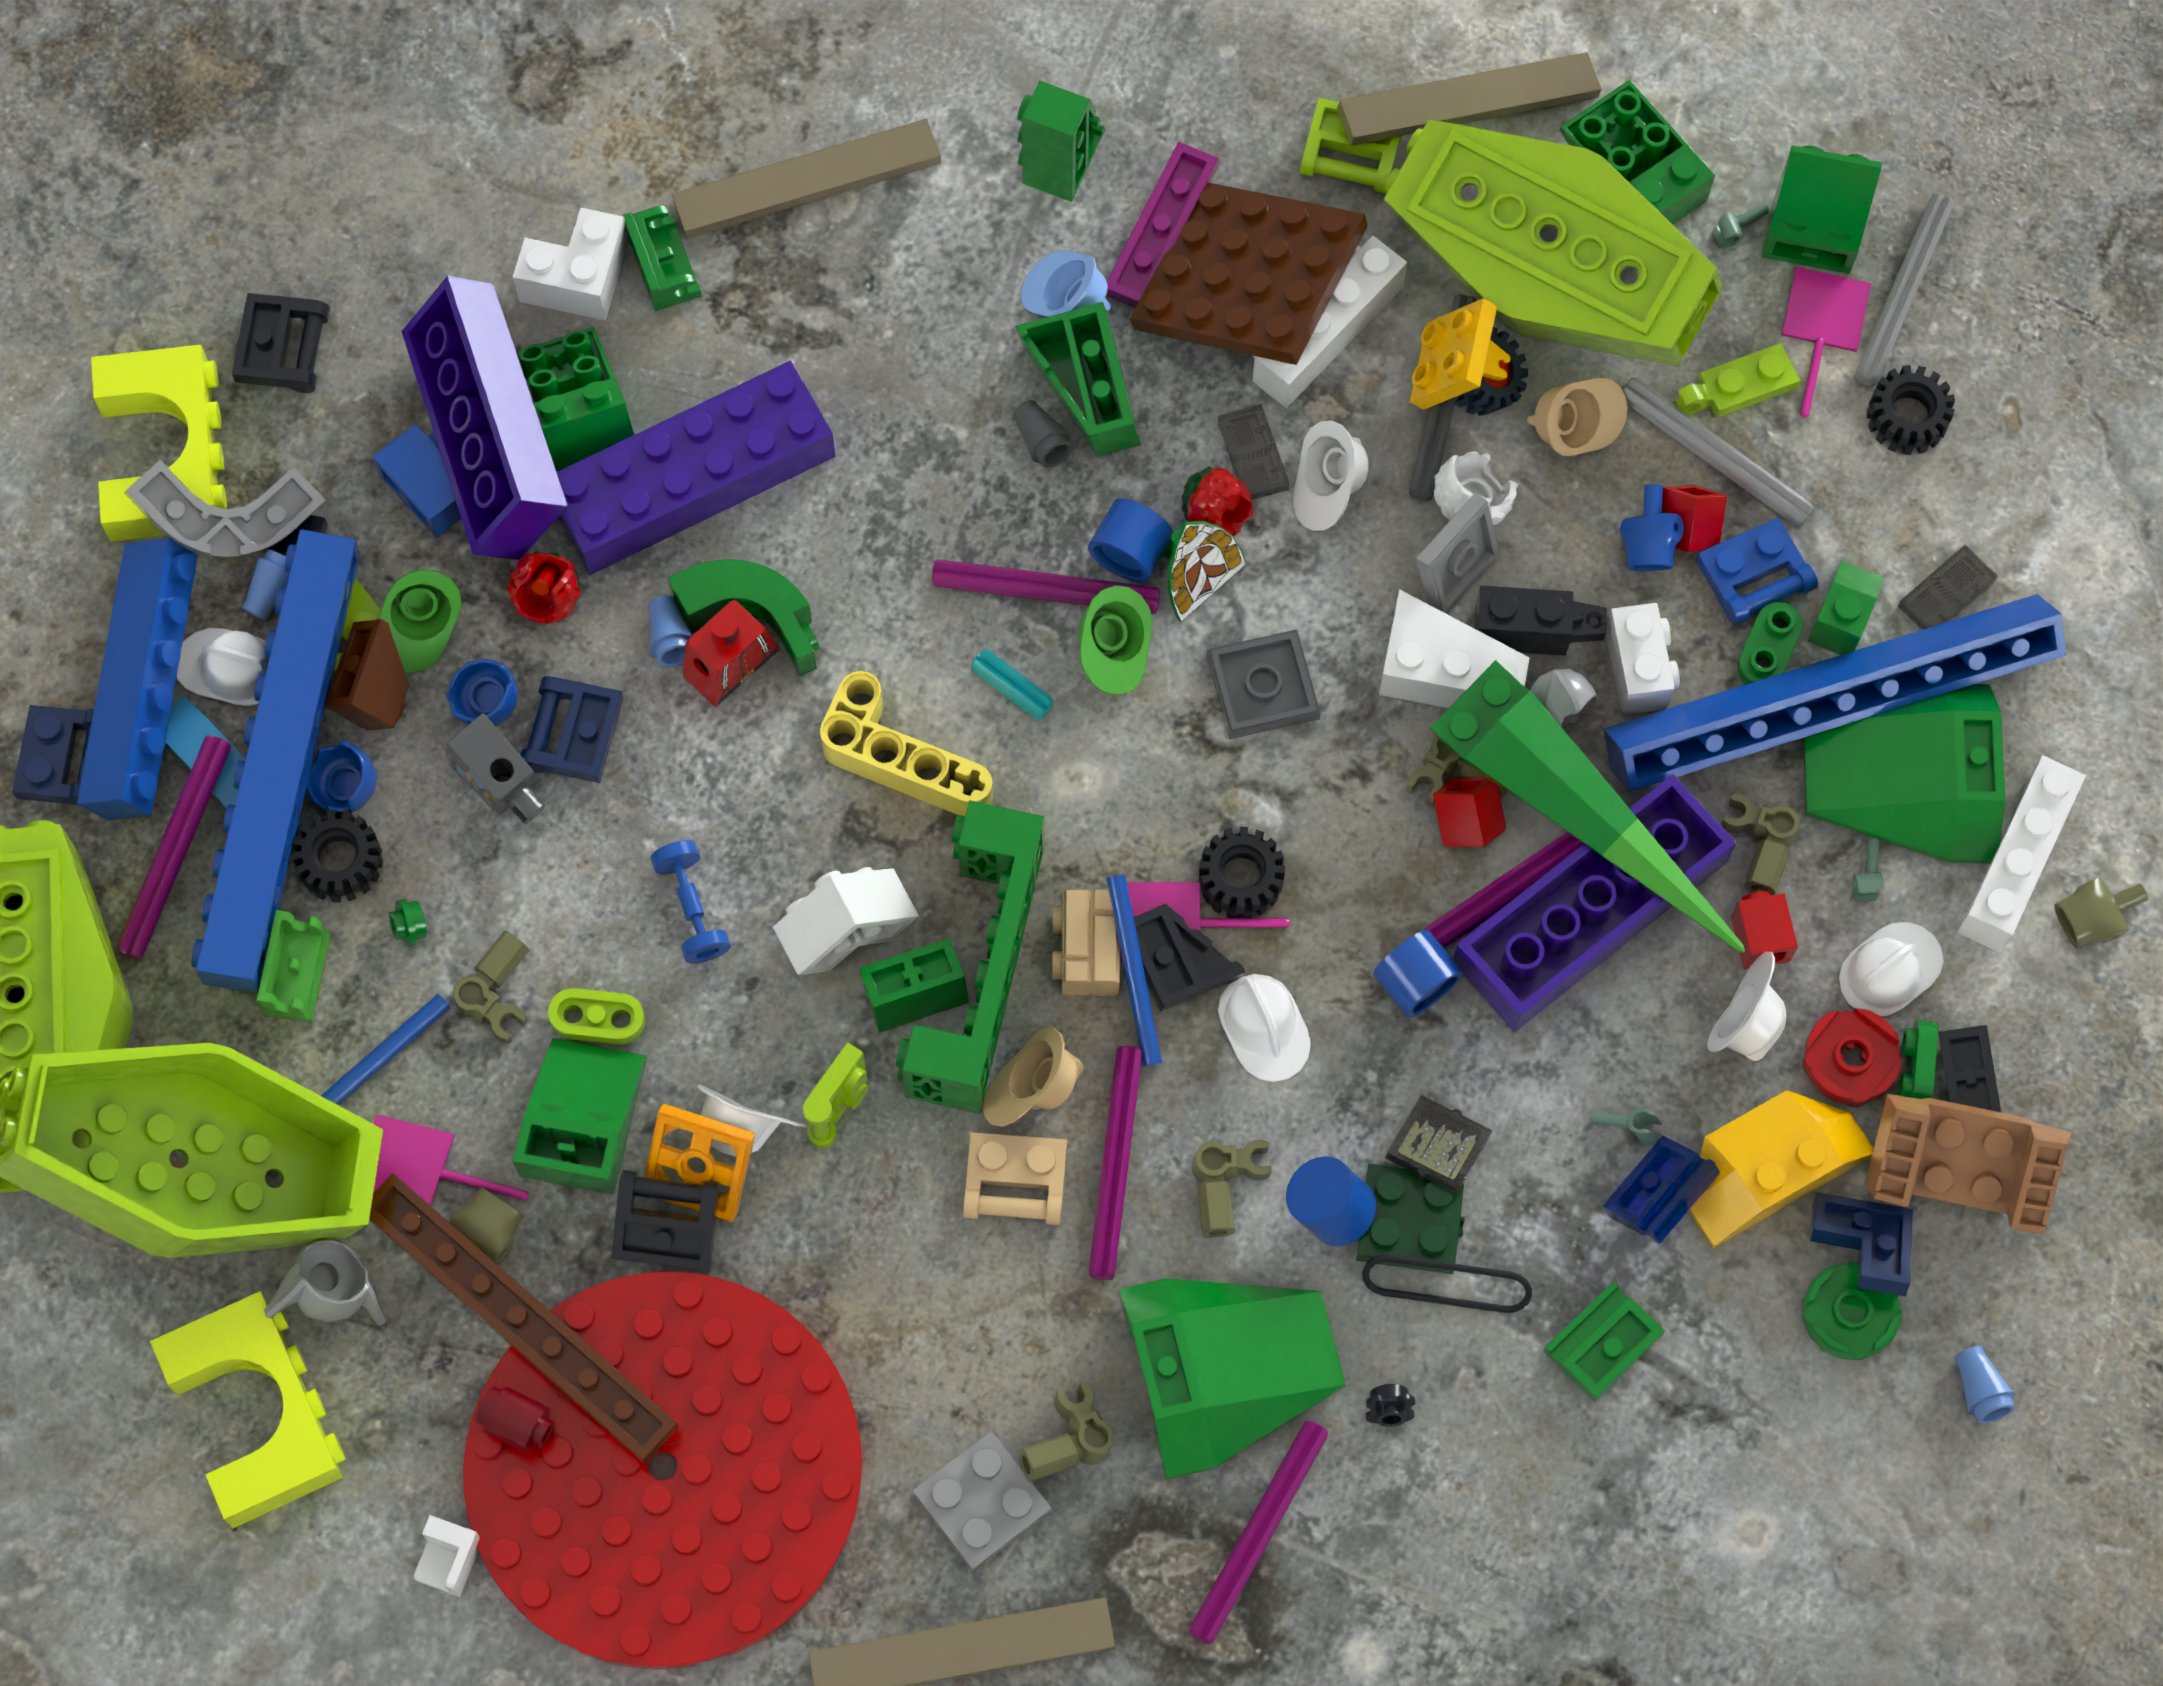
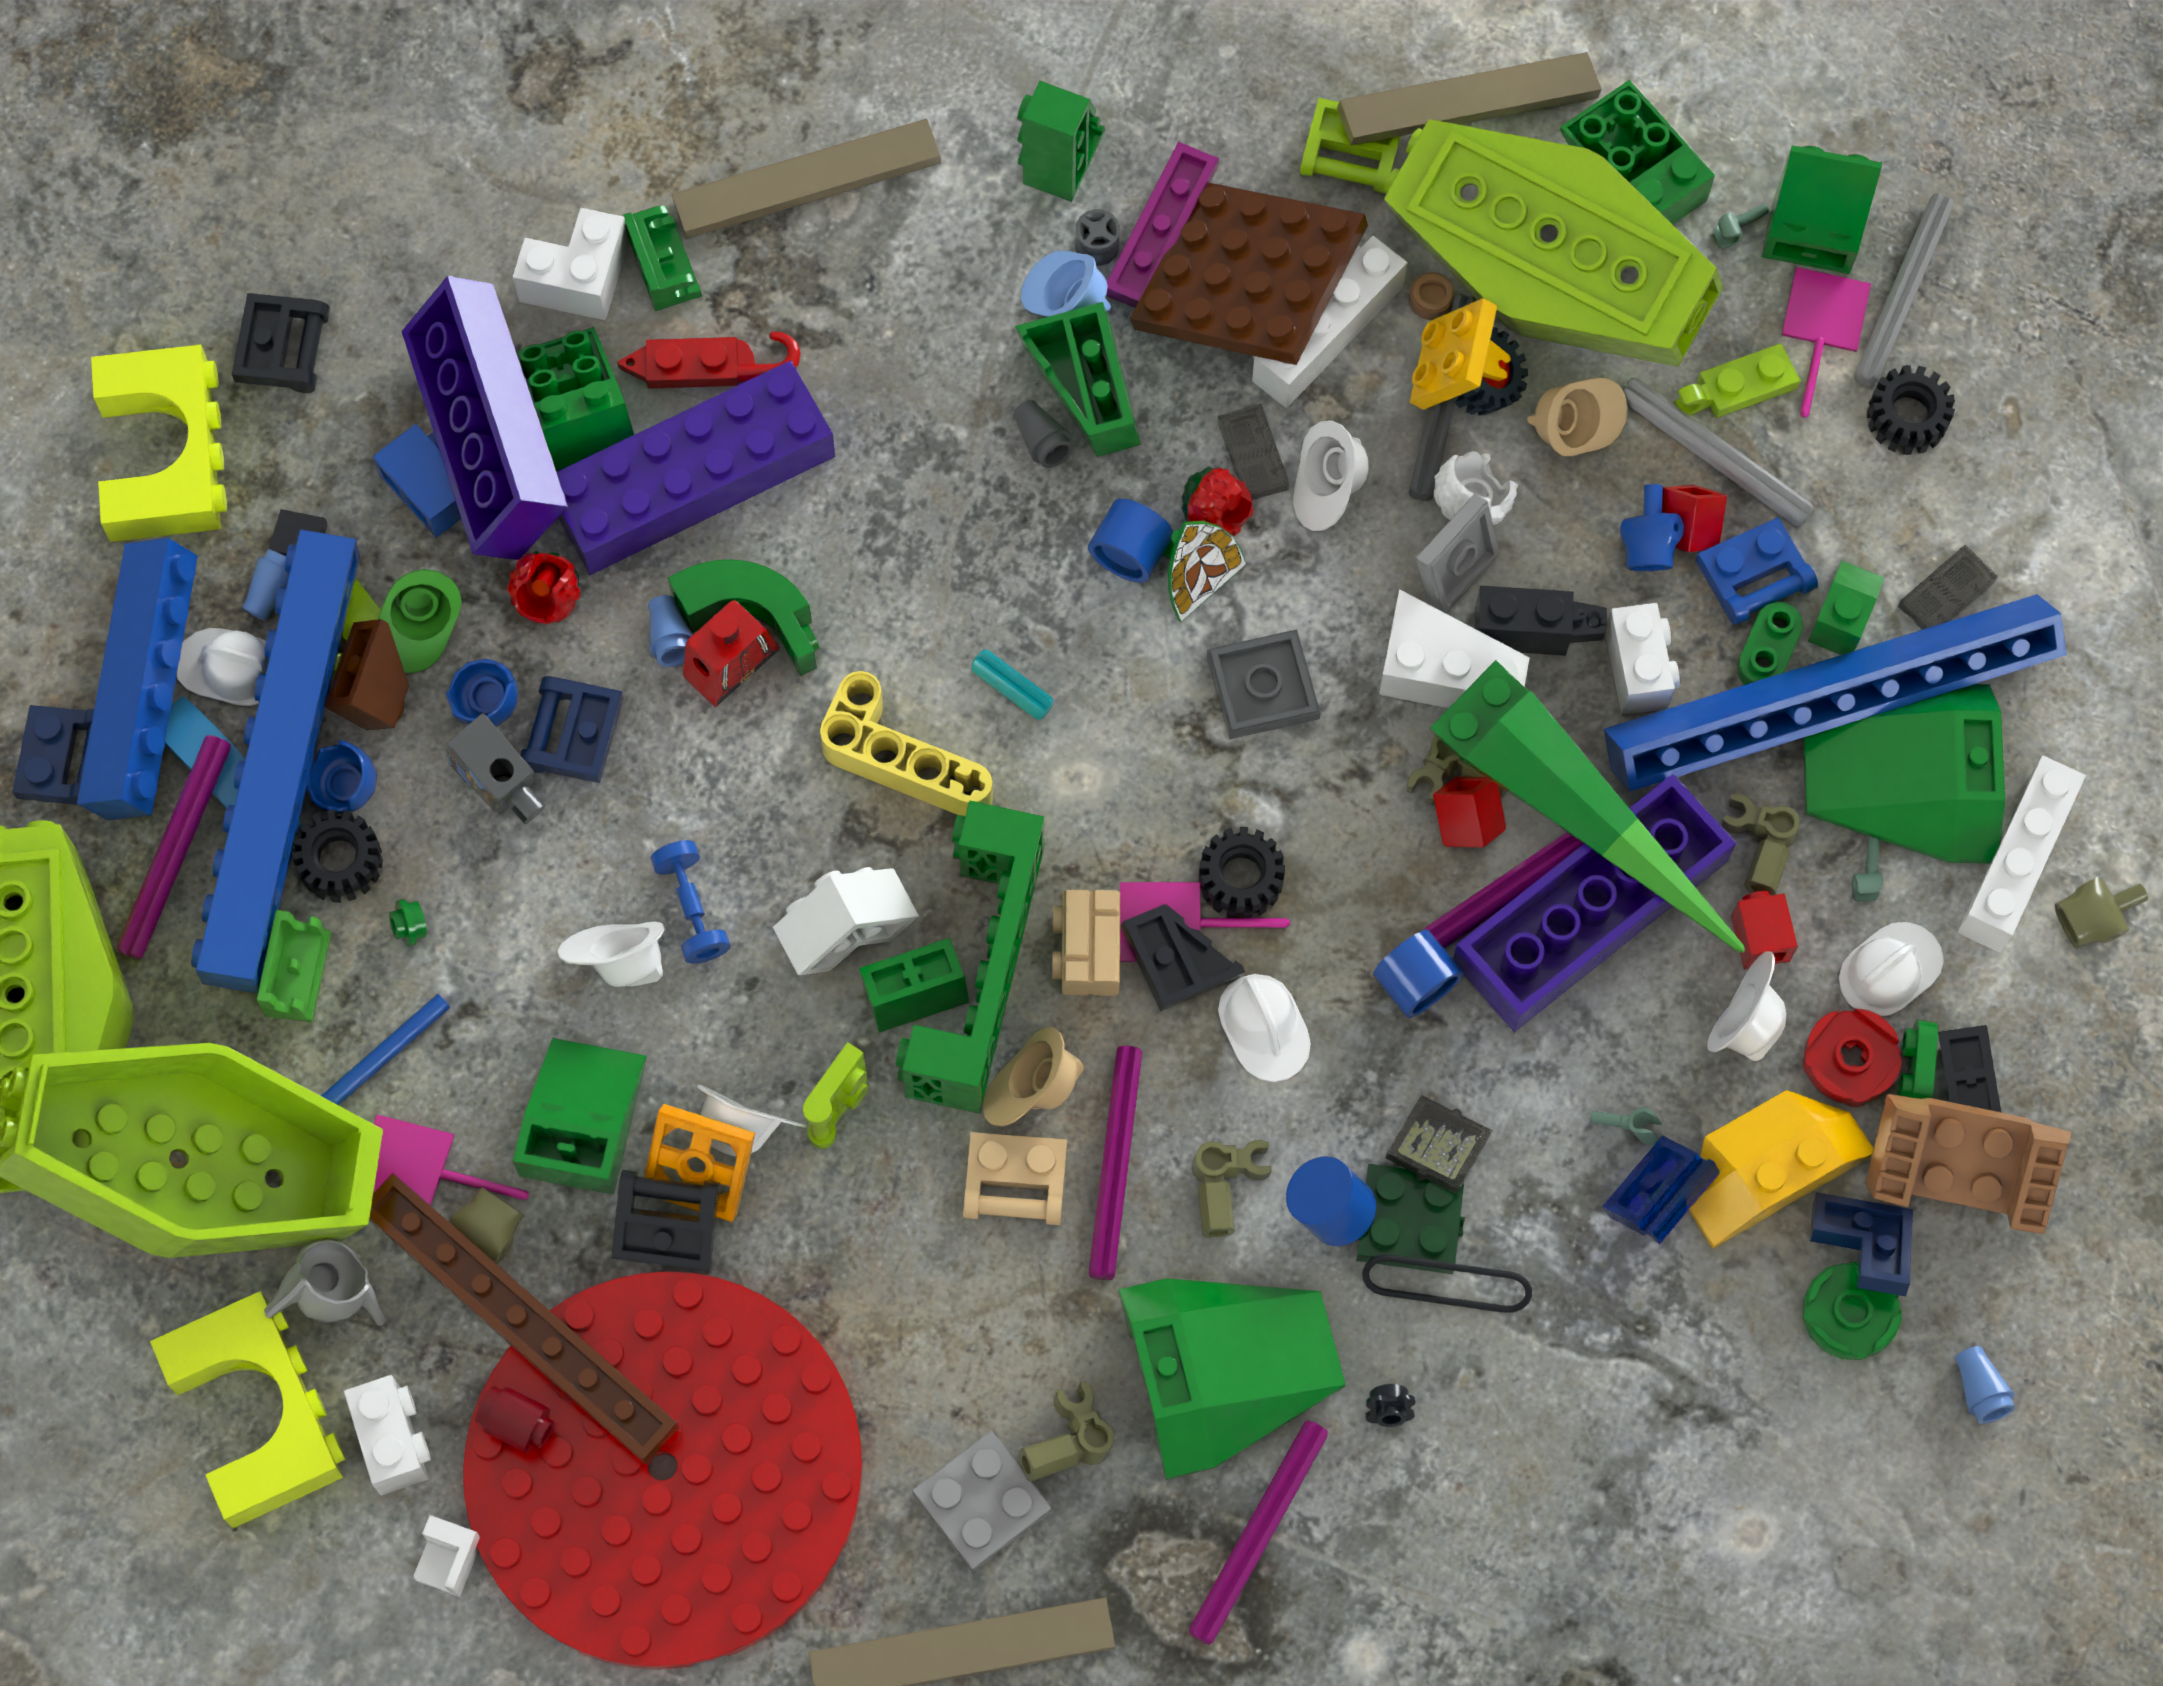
(220, 530): light grey plate -> none
(386, 1434): none -> white brick
(474, 993): olive bar -> none
(599, 1013): lime plate -> none
(618, 952): none -> white piece
(701, 361): none -> red plate
(1030, 583): magenta axle -> none
(1098, 225): none -> dark grey wheel
(1115, 639): bright green piece -> none
(1134, 970): blue bar -> none
(1431, 295): none -> medium nougat tile
(1565, 694): light grey piece -> none
(1604, 1341): green plate -> none

